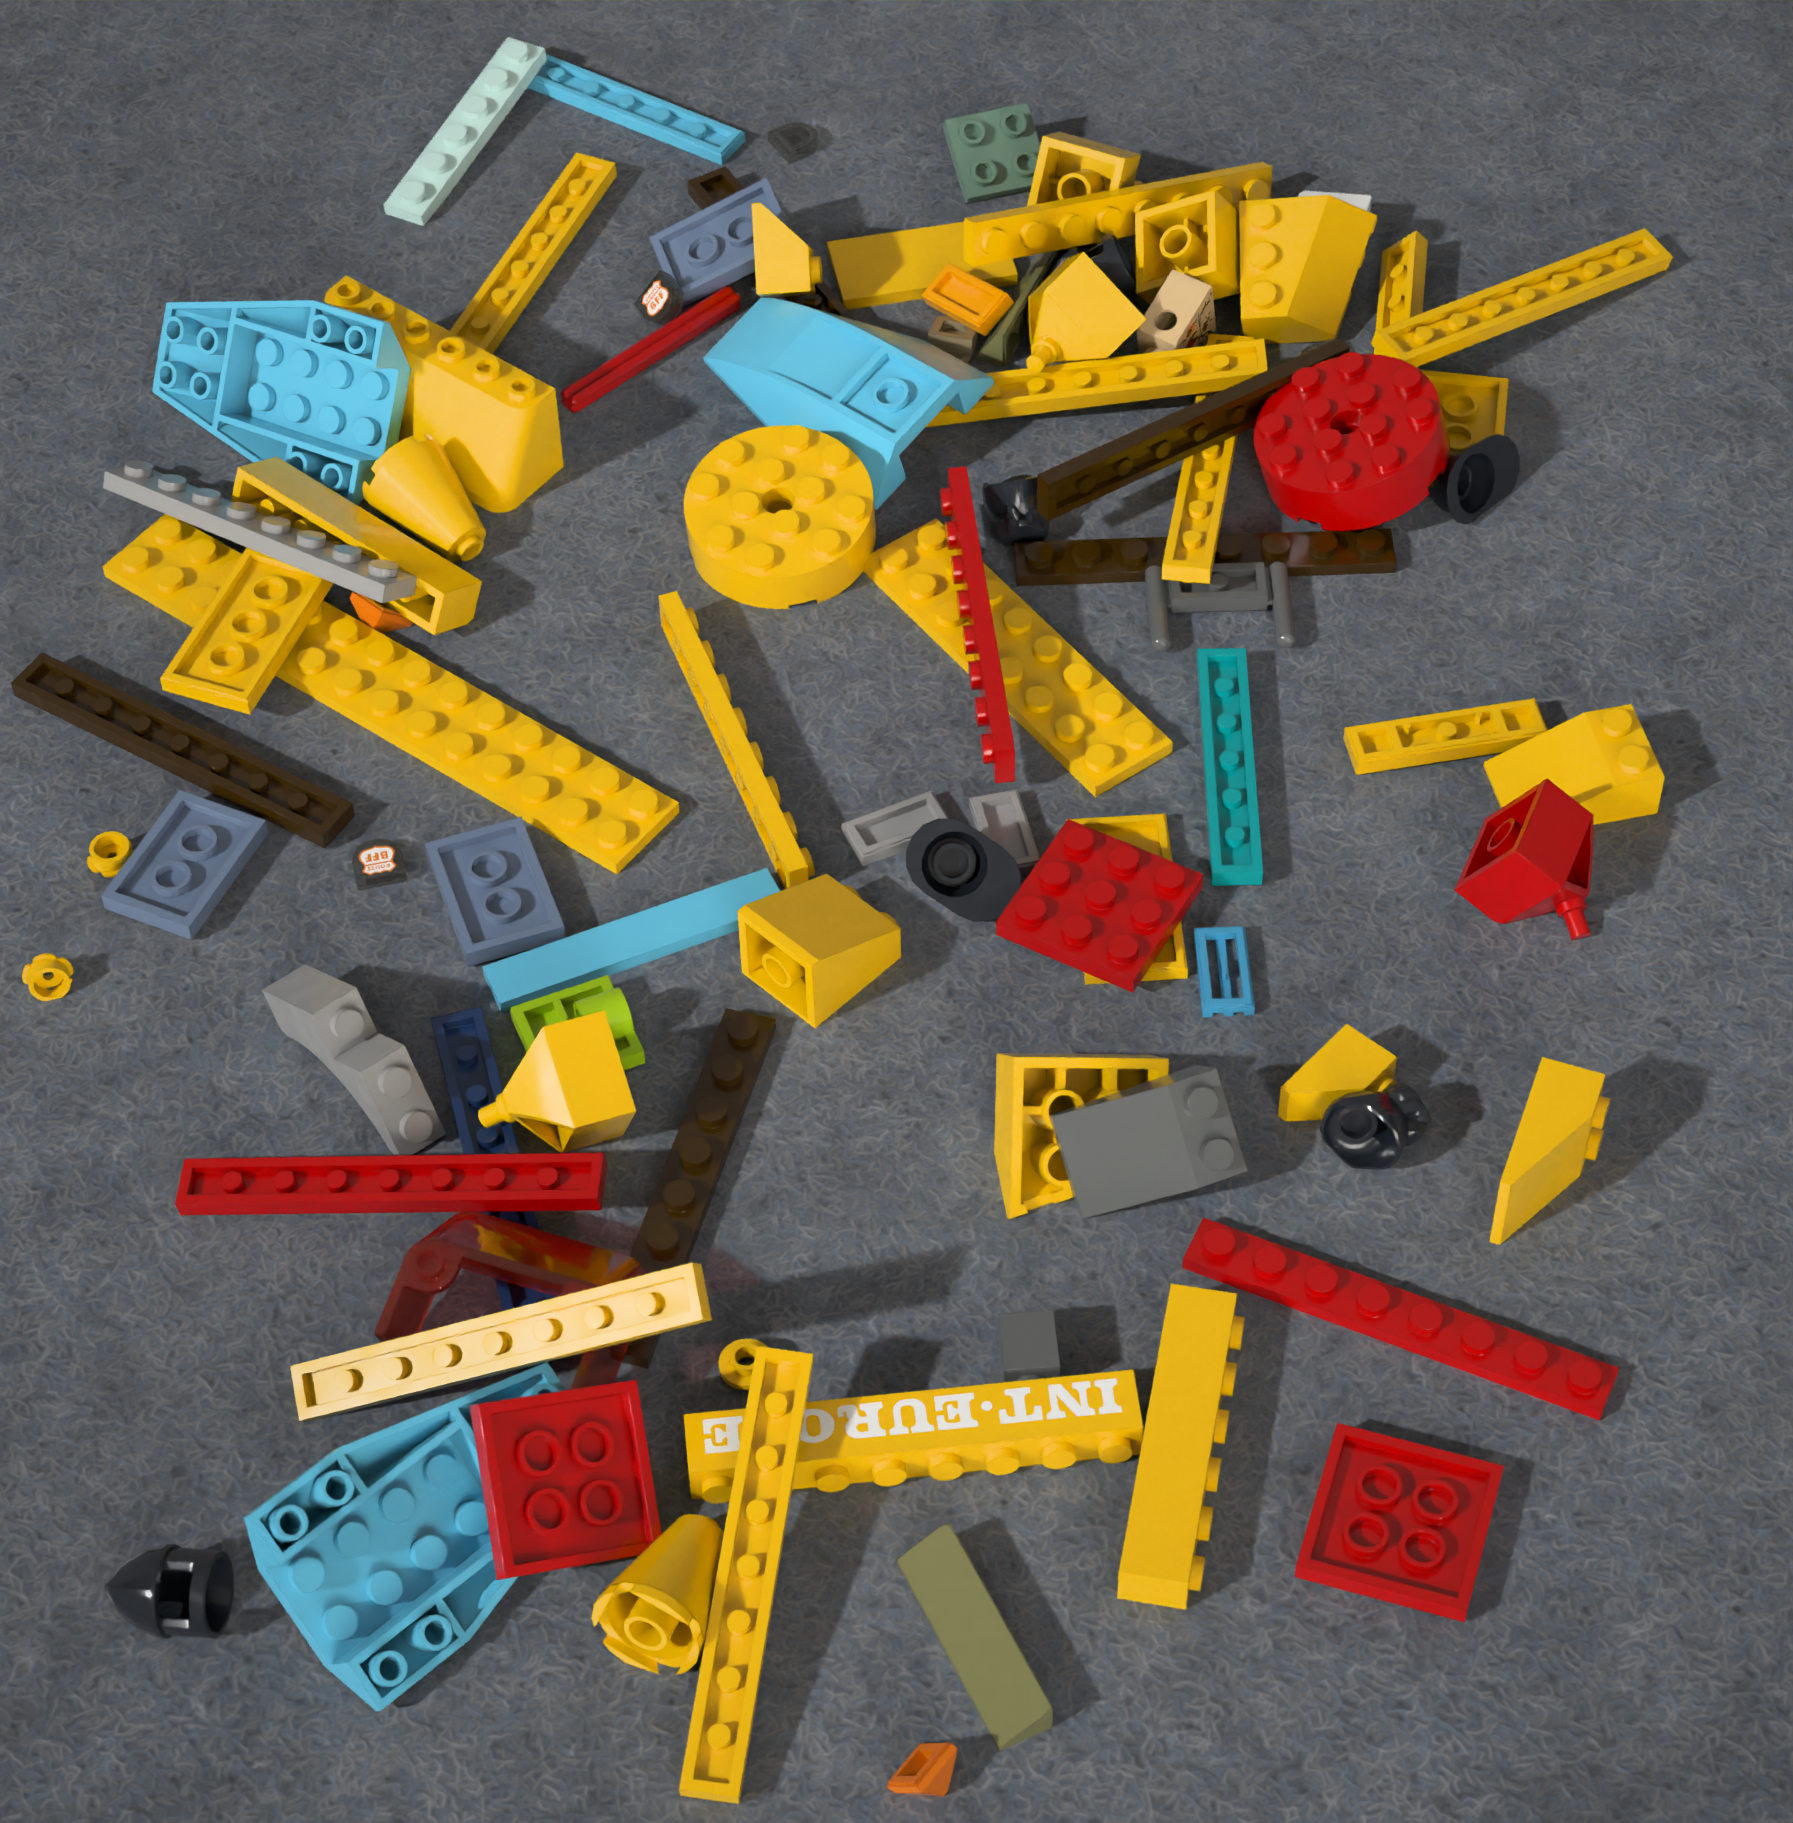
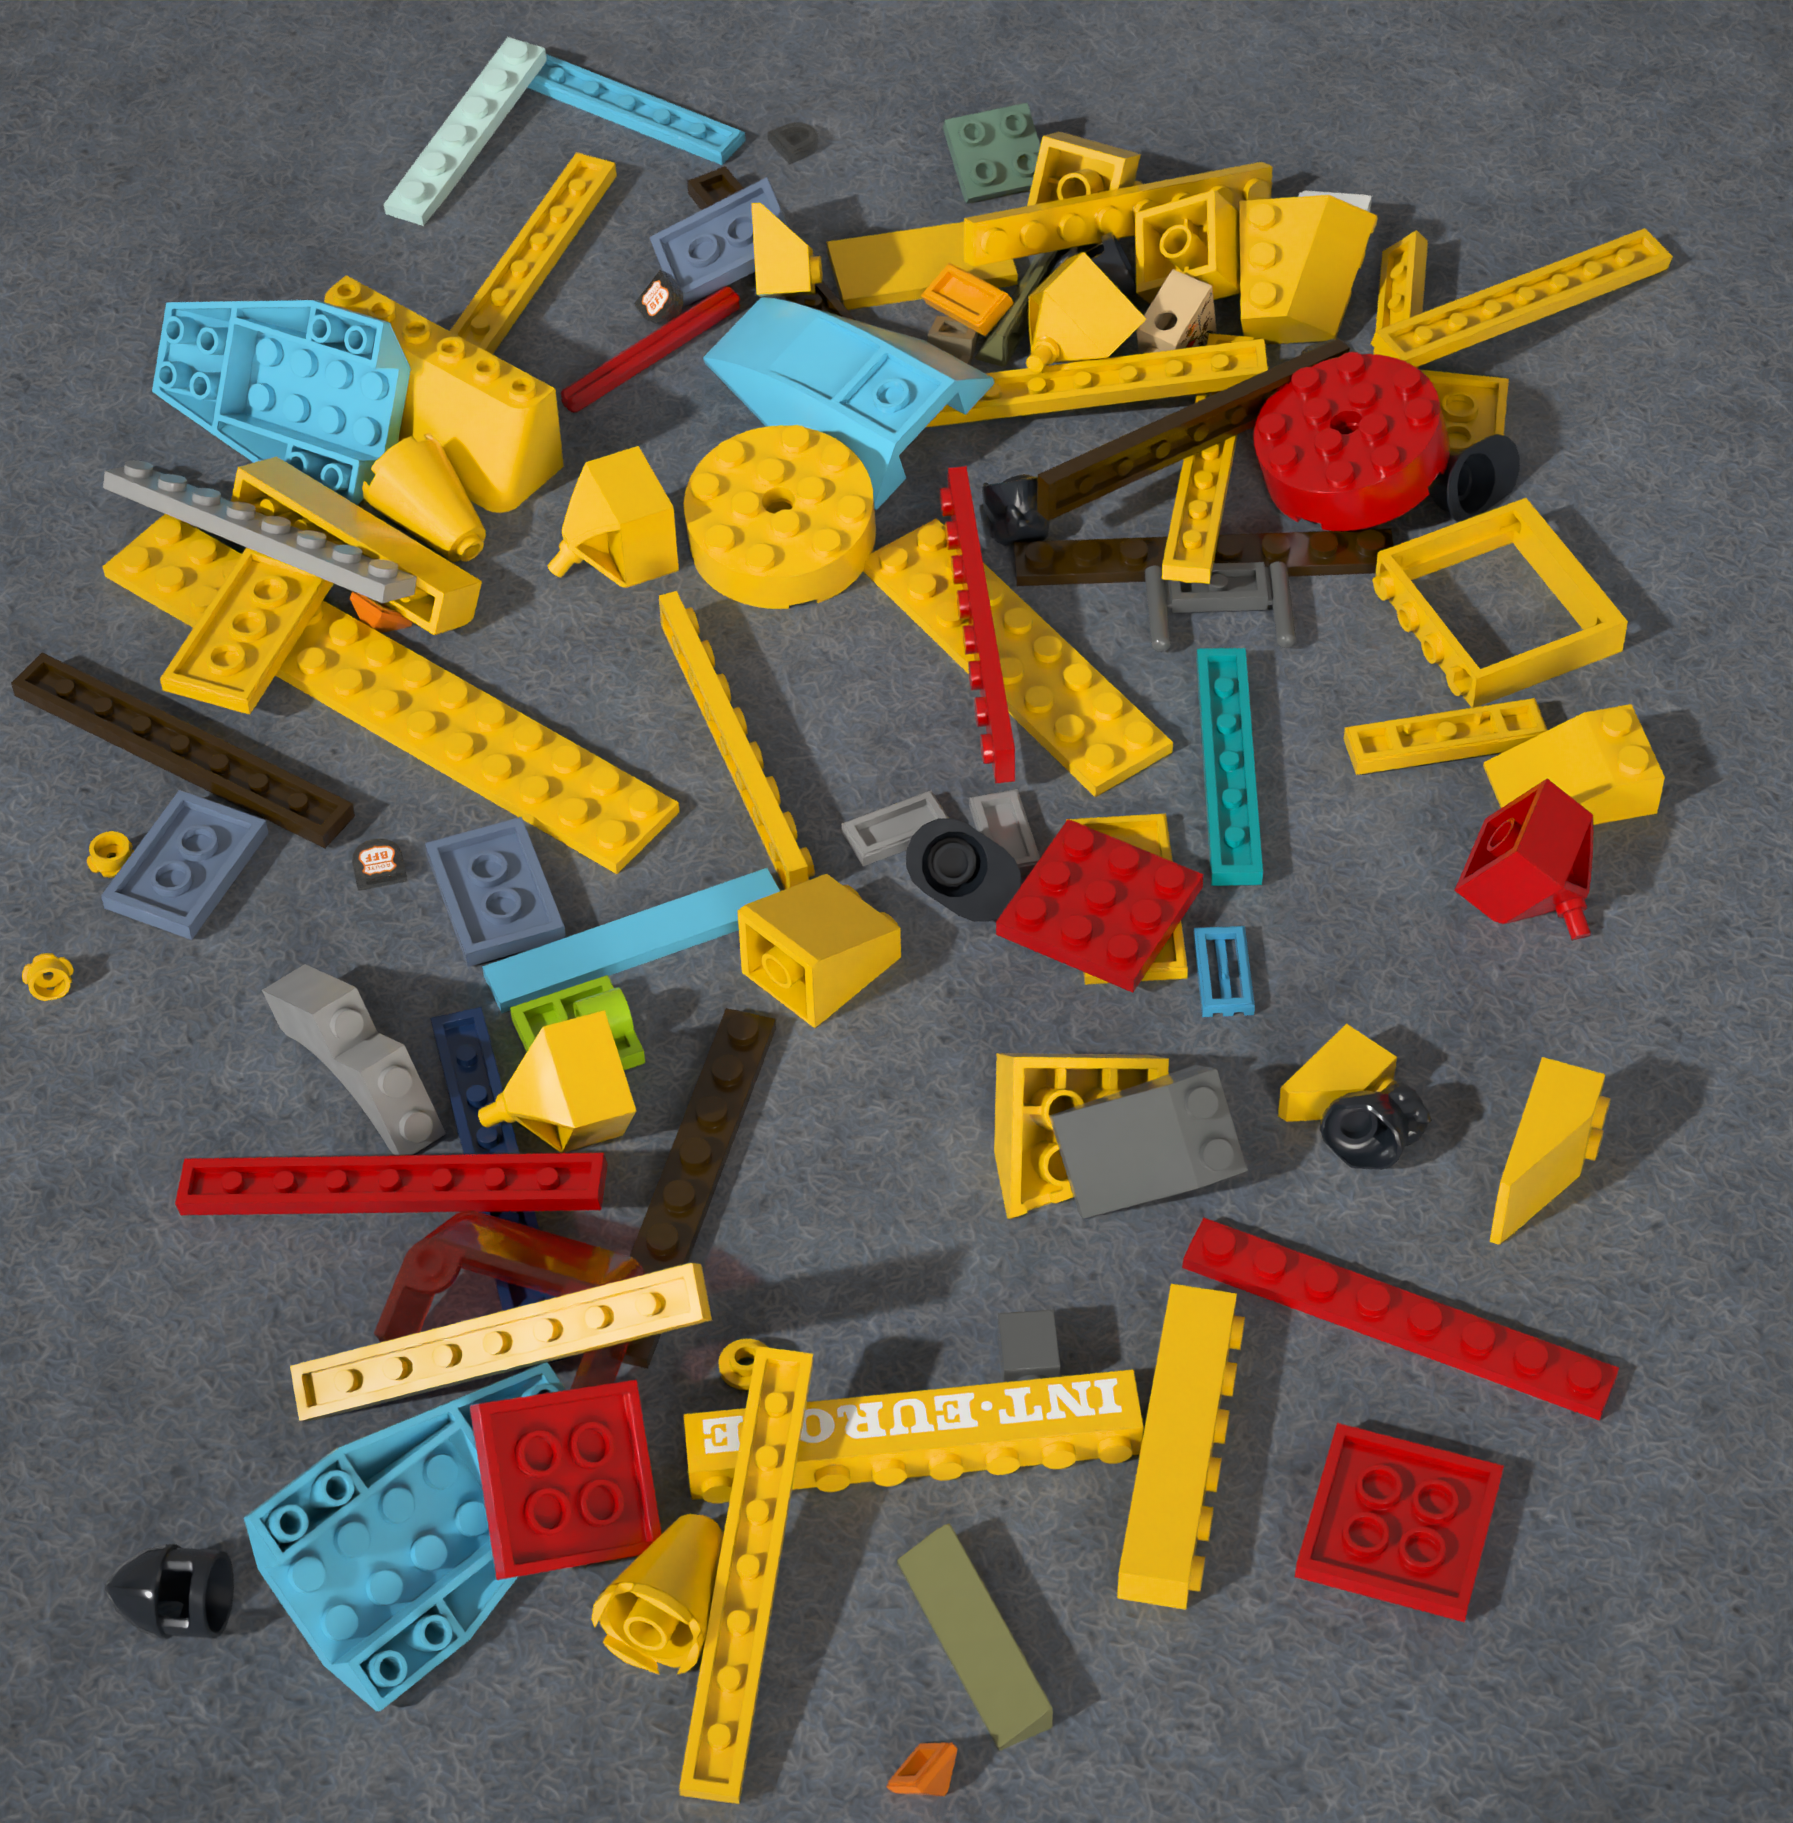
(619, 522): none -> yellow piece
(1524, 527): none -> yellow window

